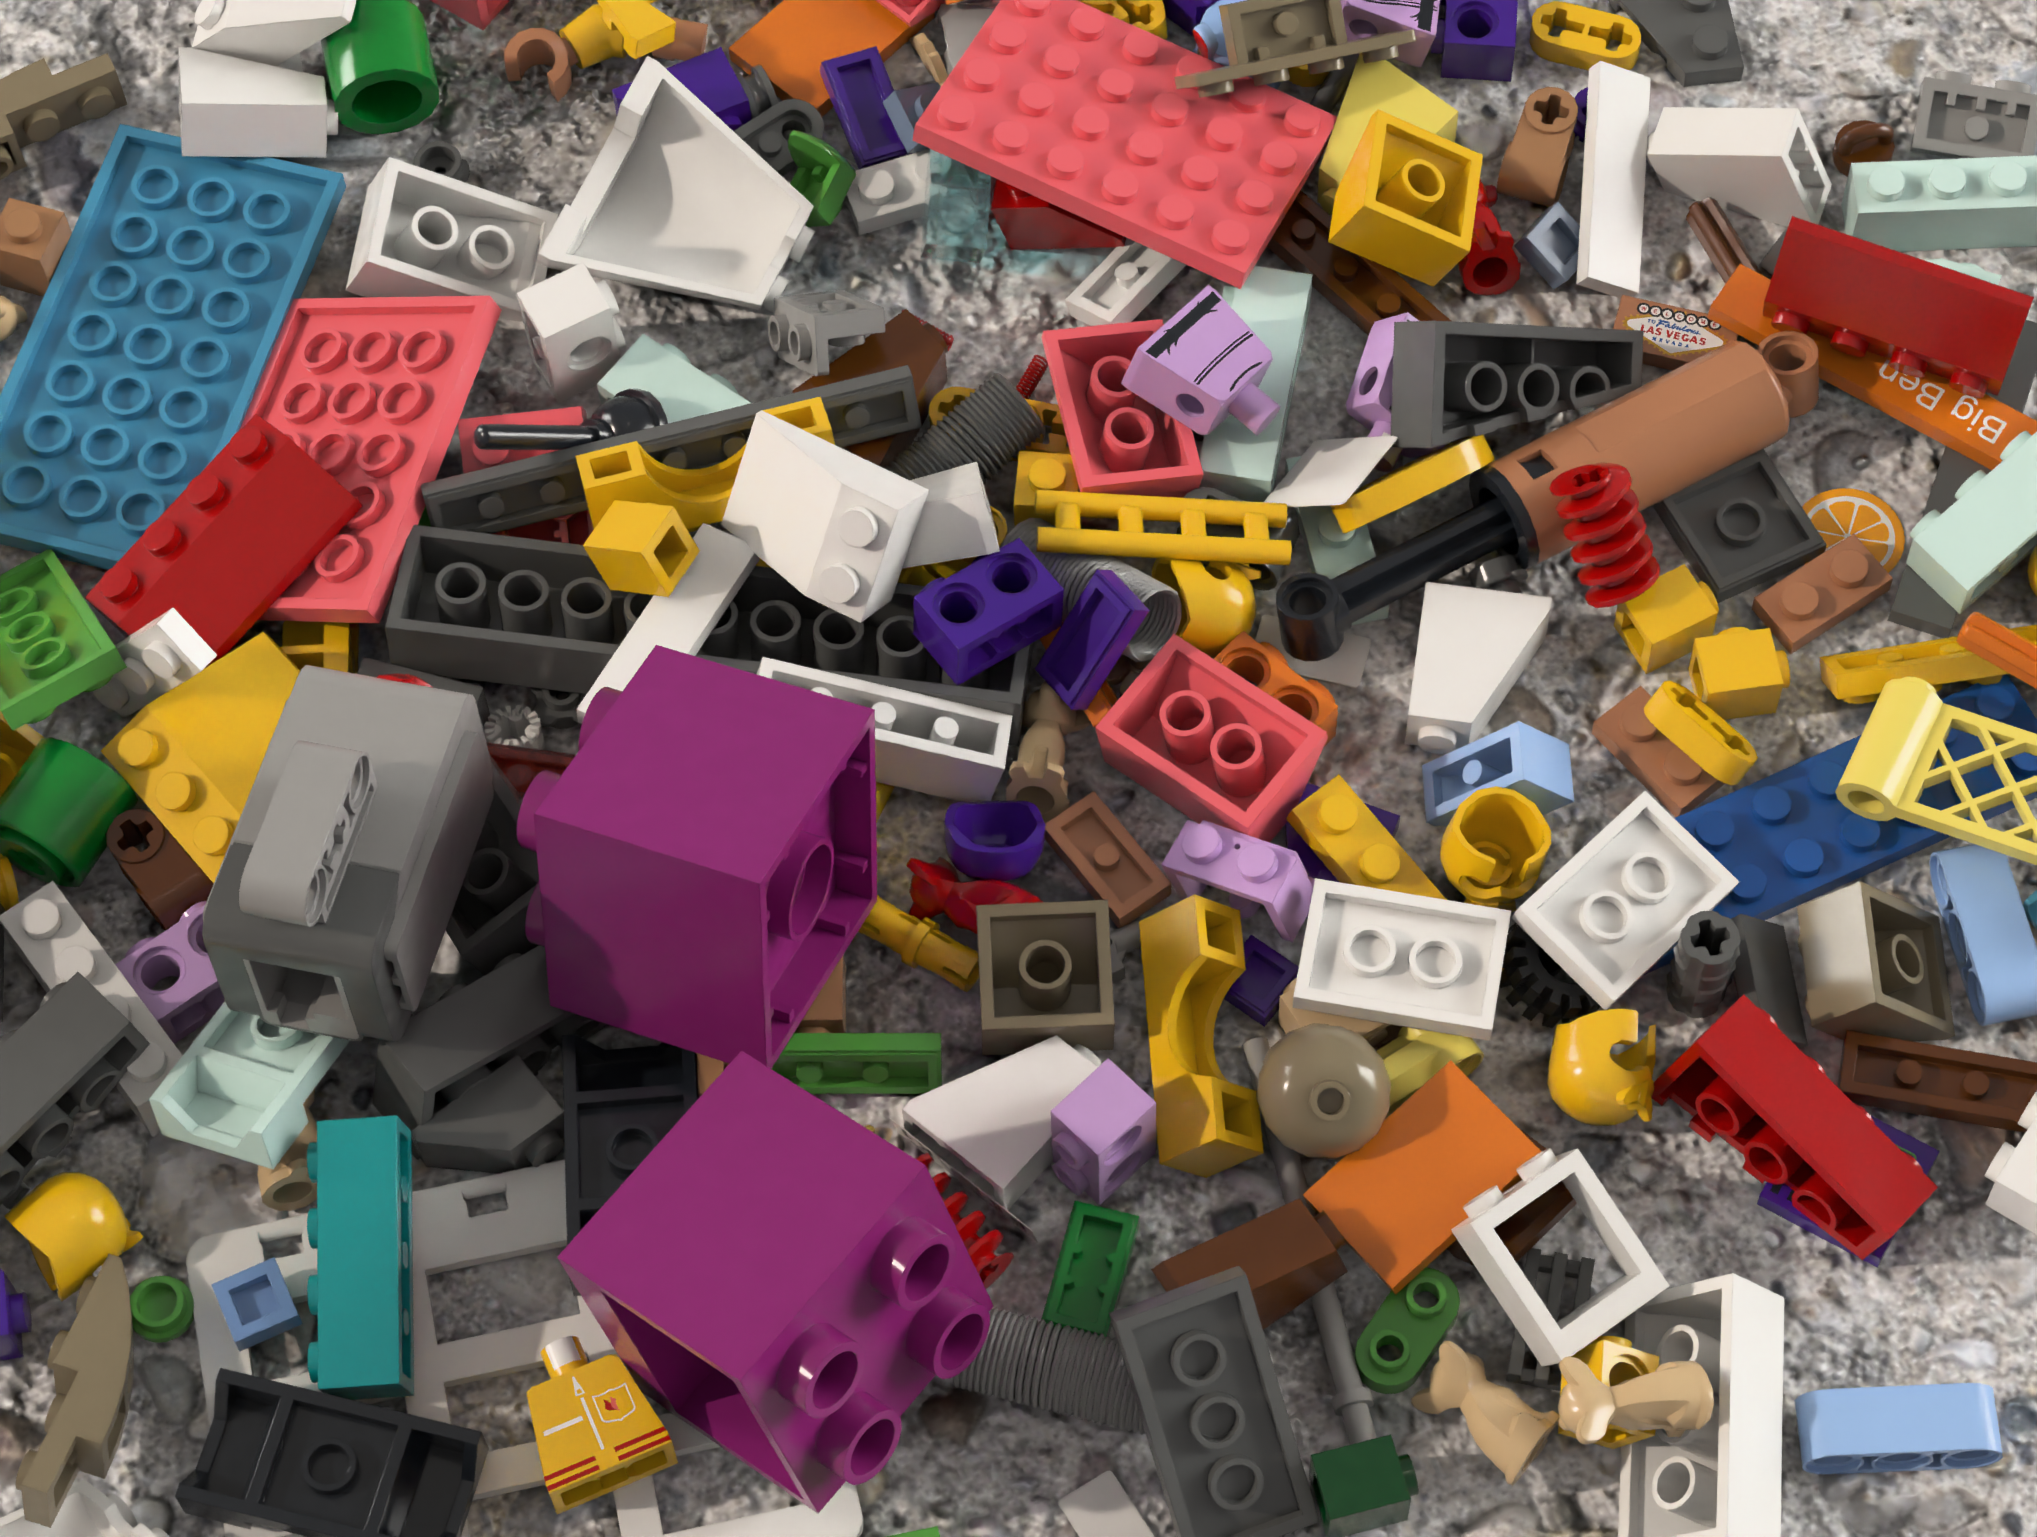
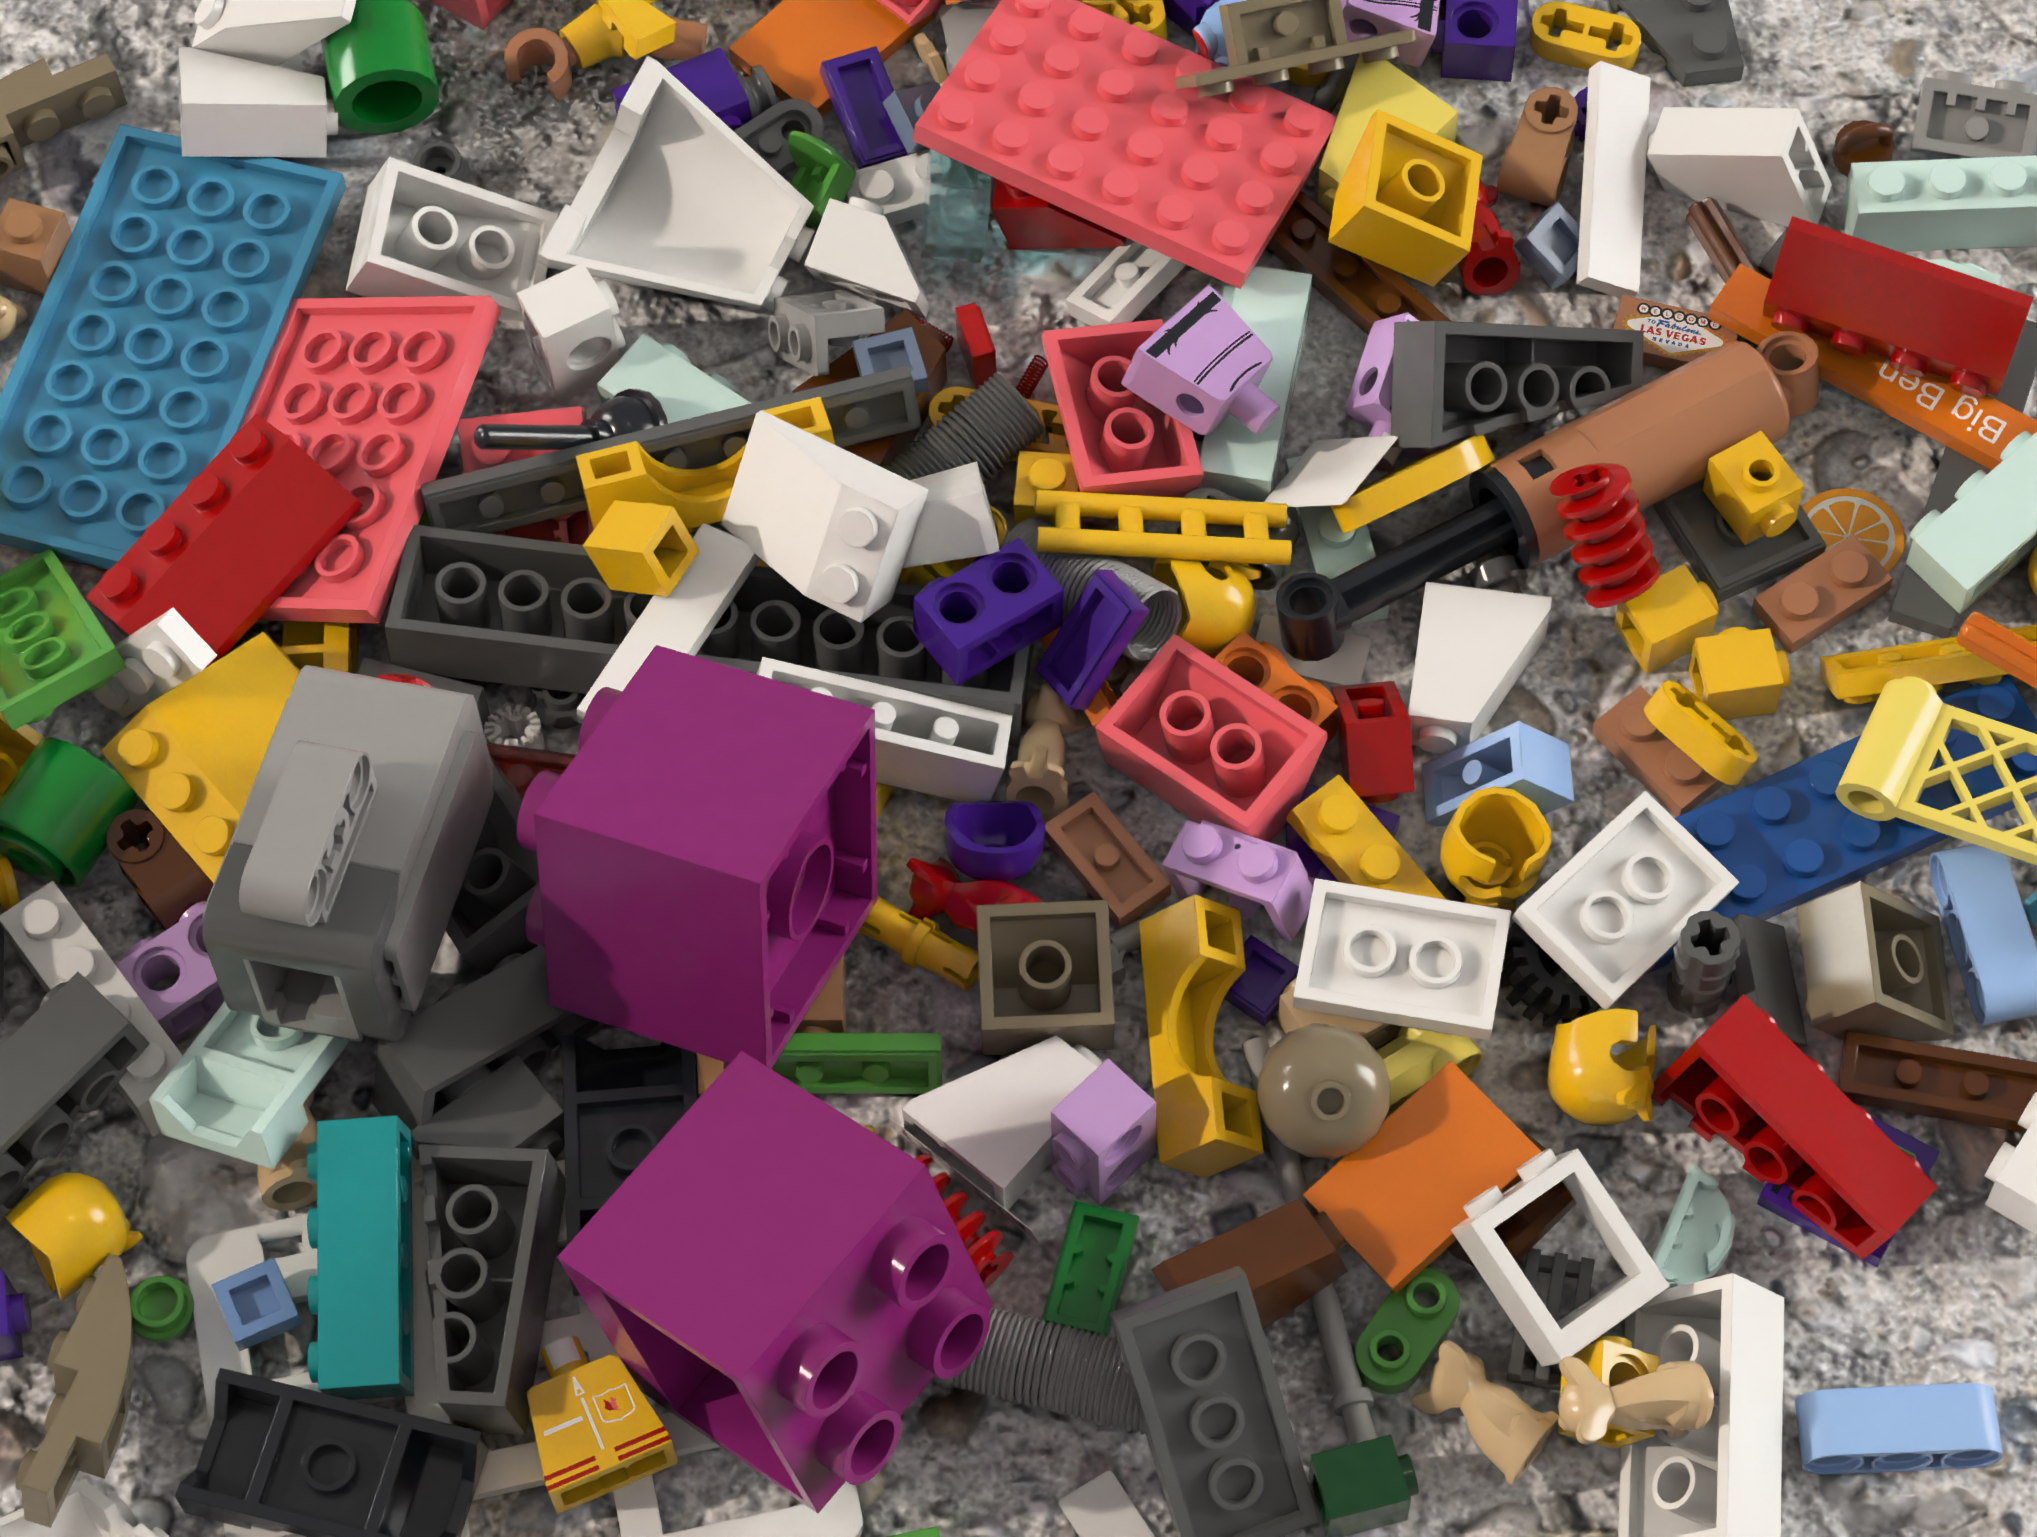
(490, 1272): none -> dark grey wedge
(864, 256): none -> white slope
(890, 352): none -> sand blue plate
(975, 343): none -> red tile
(1374, 740): none -> red slope
(1696, 1233): none -> light aqua plate
(1753, 488): none -> yellow brick

